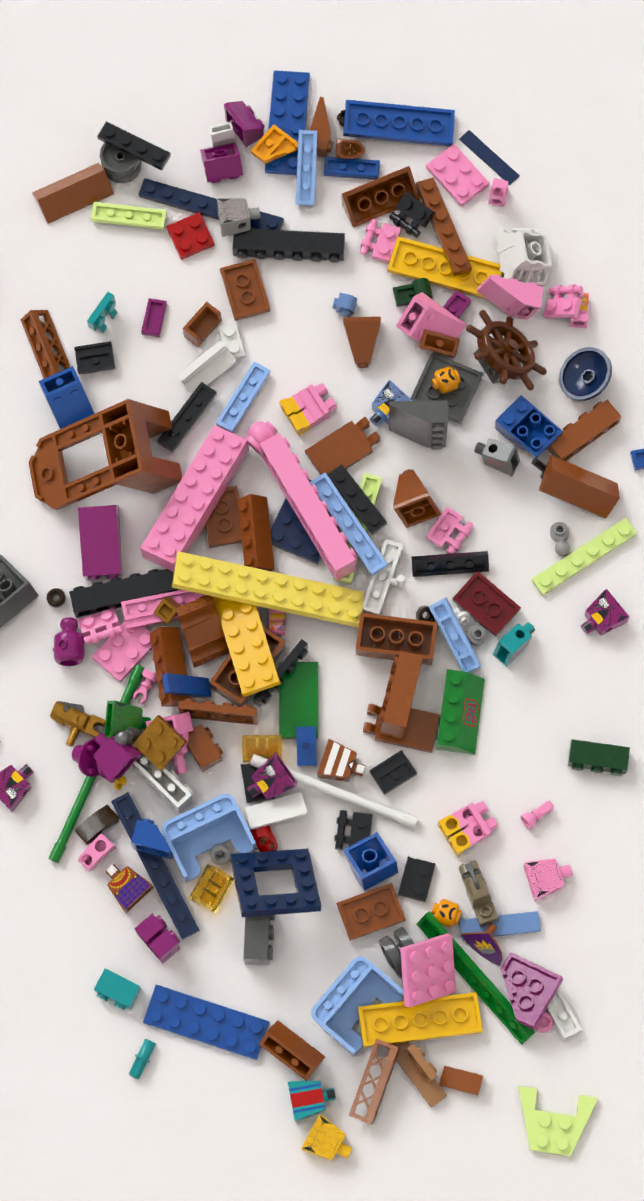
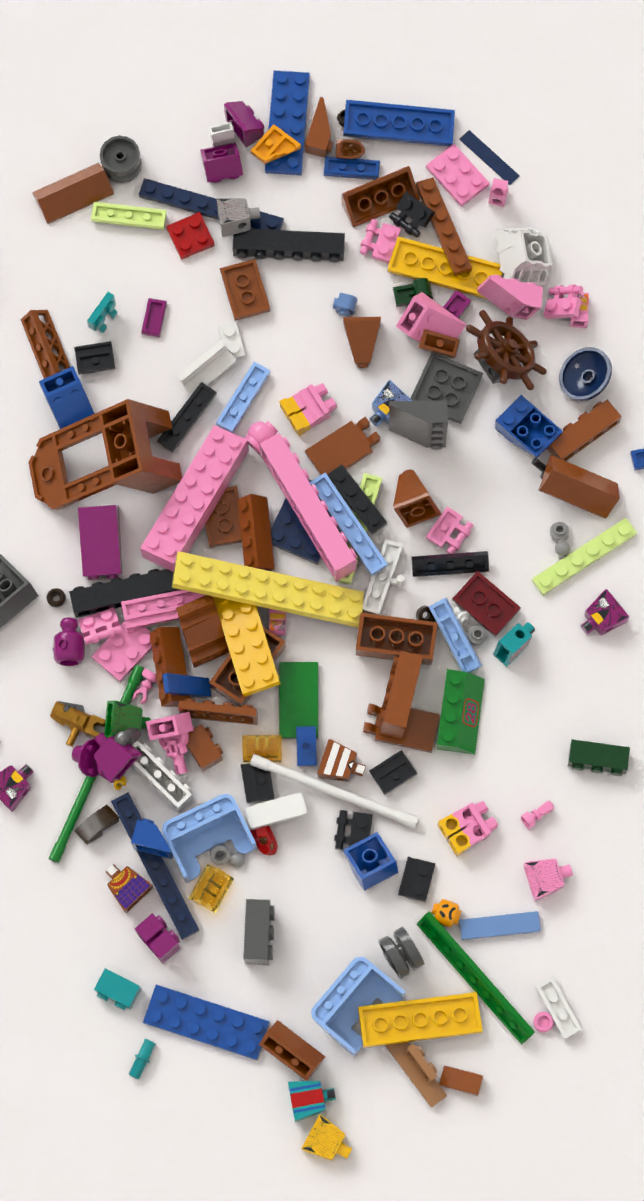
(96, 852): bright pink leg -> none
(134, 145): black plate -> none
(160, 742): pearl gold plate -> none
(166, 609): pearl gold slope -> none
(202, 324): dark orange panel -> none
(252, 904): dark blue plate -> none
(272, 778): magenta torso -> none
(286, 667): black plate -> none
(306, 167): light blue plate -> none
(370, 911): dark orange plate -> none
(381, 1085): fence -> none
(428, 970): bright pink plate -> none
(446, 380): light orange head -> none
(478, 893): dark tan plate -> none
(485, 944): dark purple shield -> none
(499, 455): dark grey torso -> none
(529, 988): plate -> none
(554, 1131): yellowish green wing -> none

